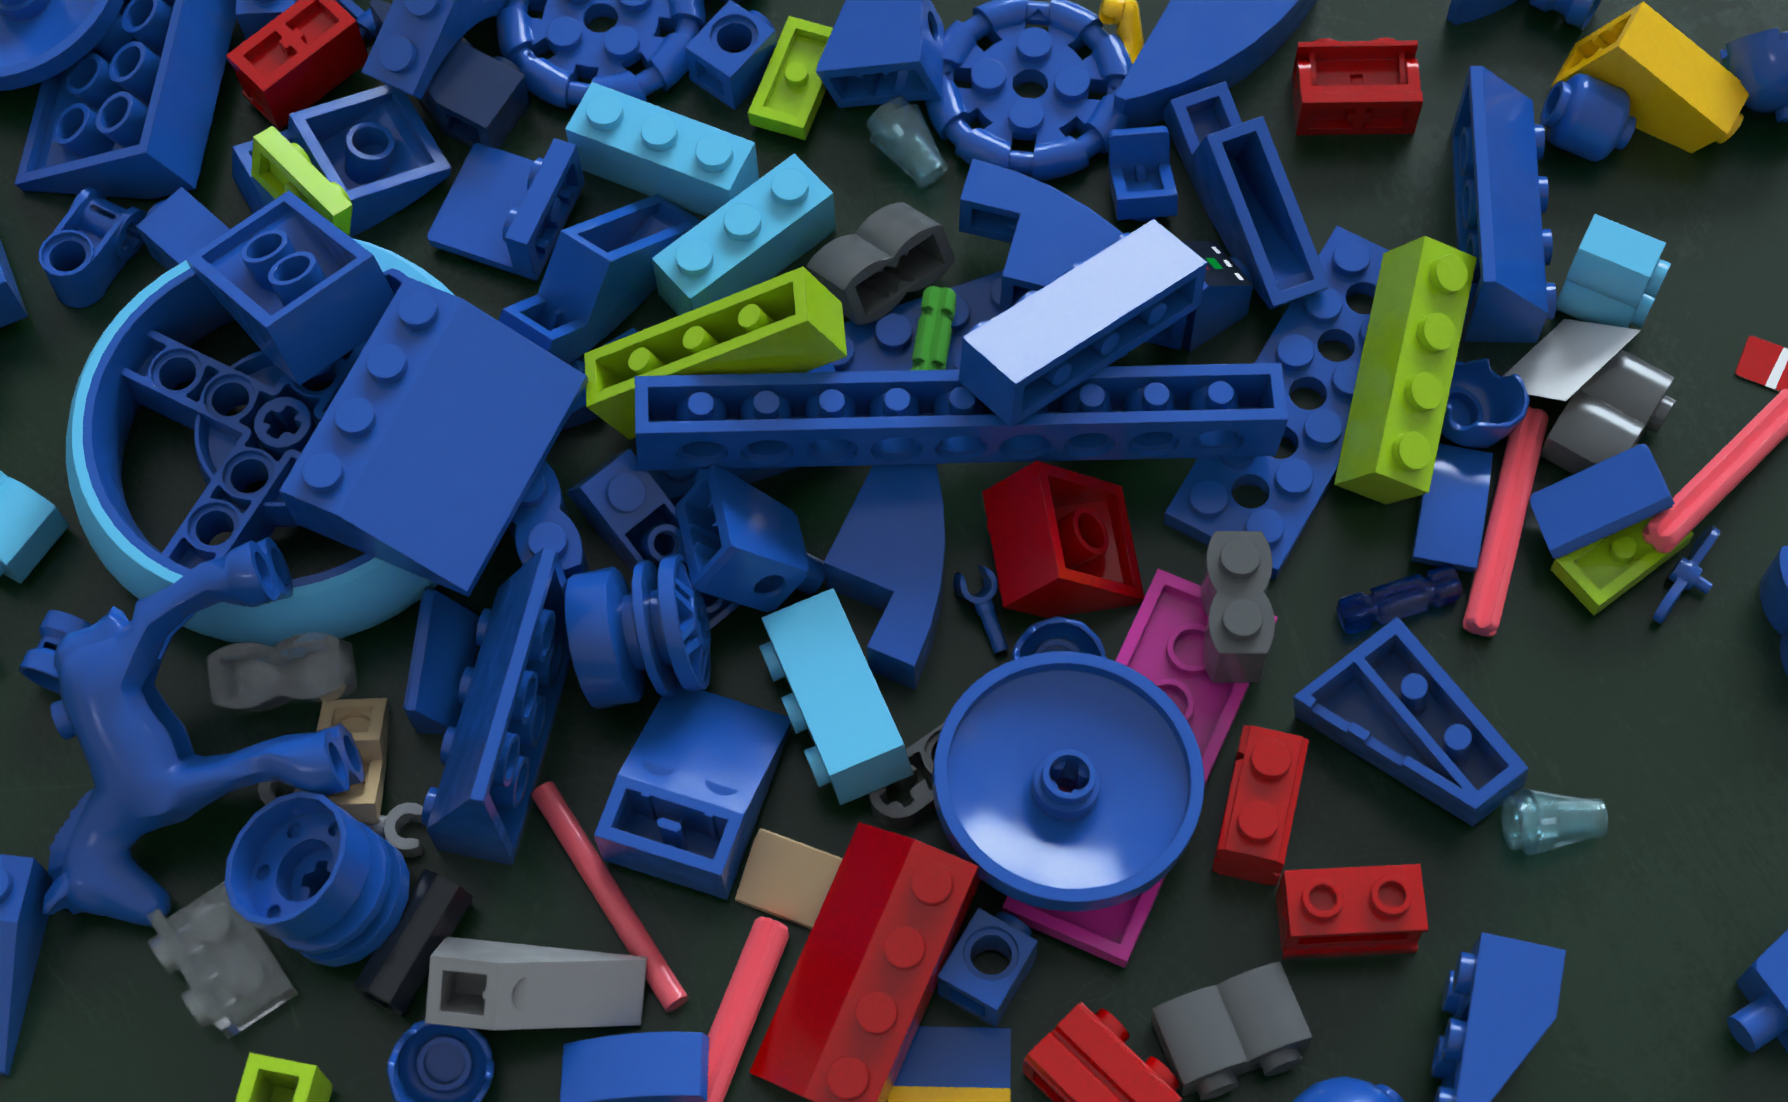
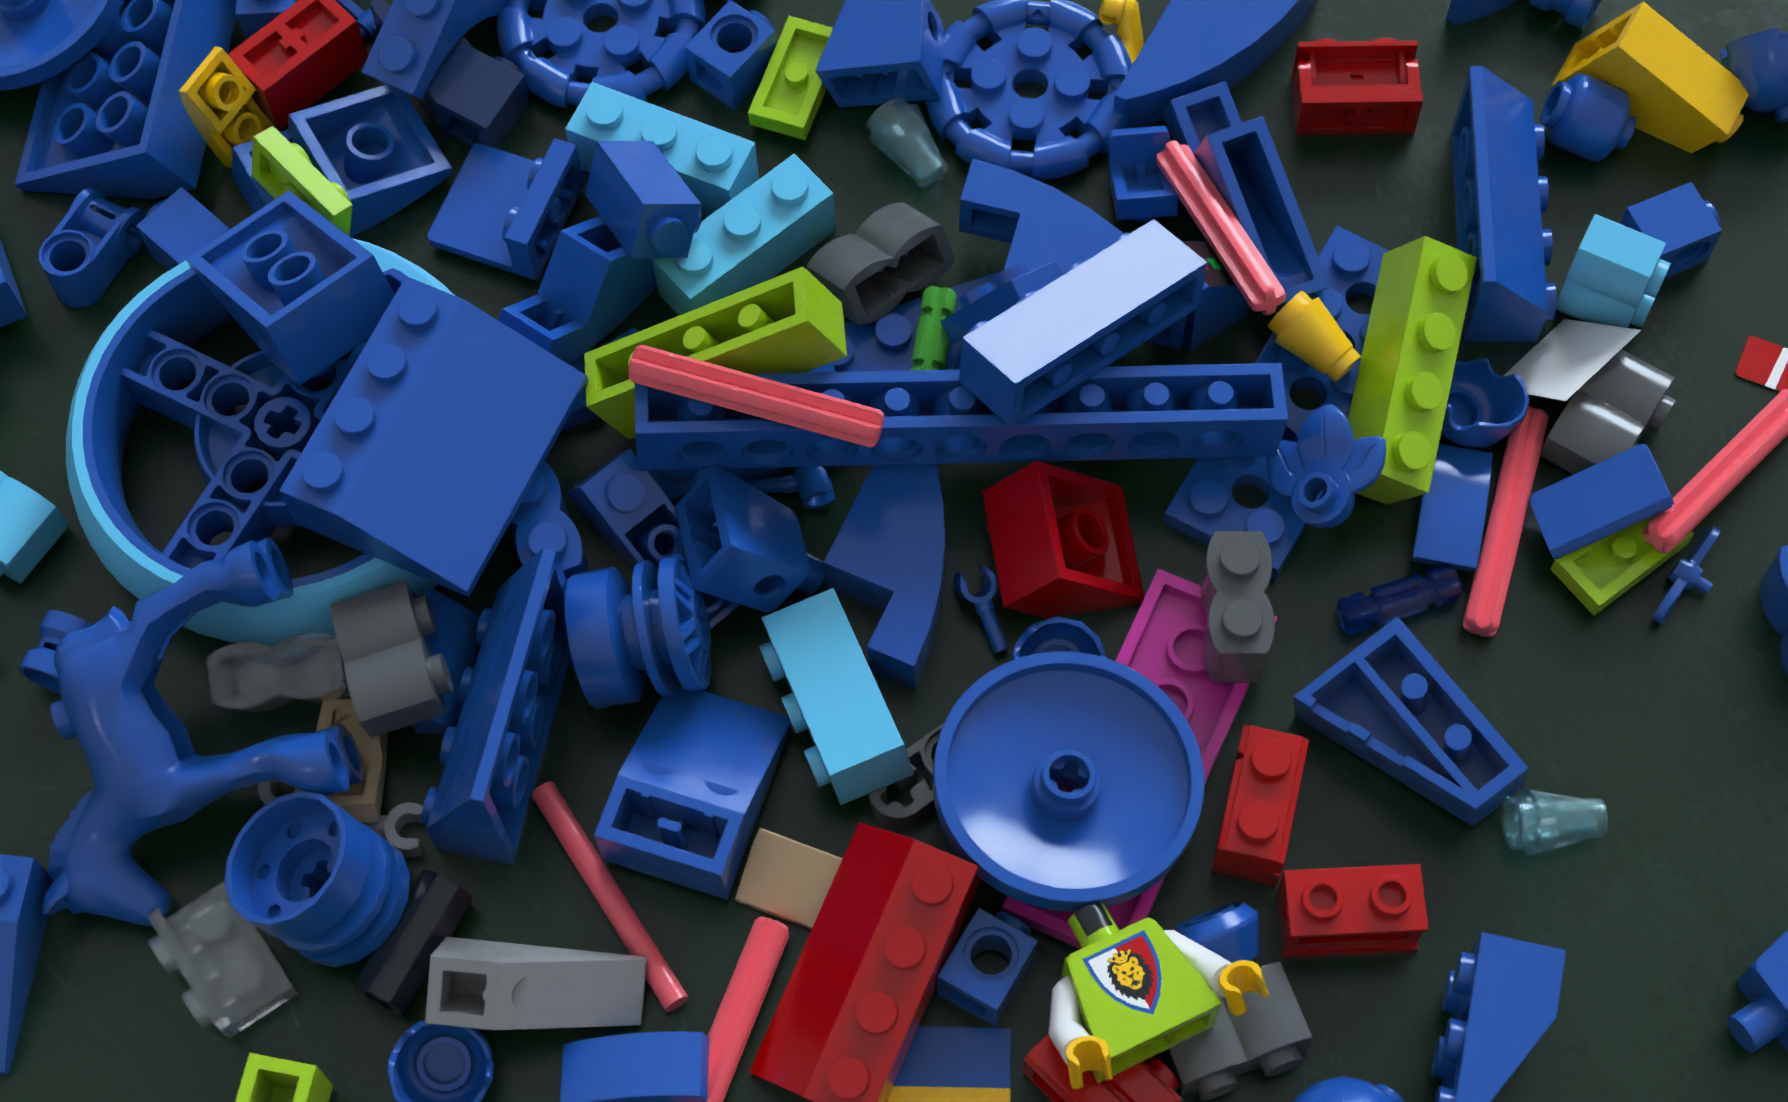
(222, 105): none -> yellow slope
(391, 658): none -> dark grey brick
(643, 199): none -> blue brick
(756, 396): none -> coral axle
(810, 482): none -> blue hand
(987, 303): none -> blue plate
(1138, 993): none -> torso
(1221, 228): none -> coral axle
(1226, 930): none -> blue cone
(1314, 336): none -> yellow cone
(1325, 459): none -> blue plate
(1682, 222): none -> blue brick

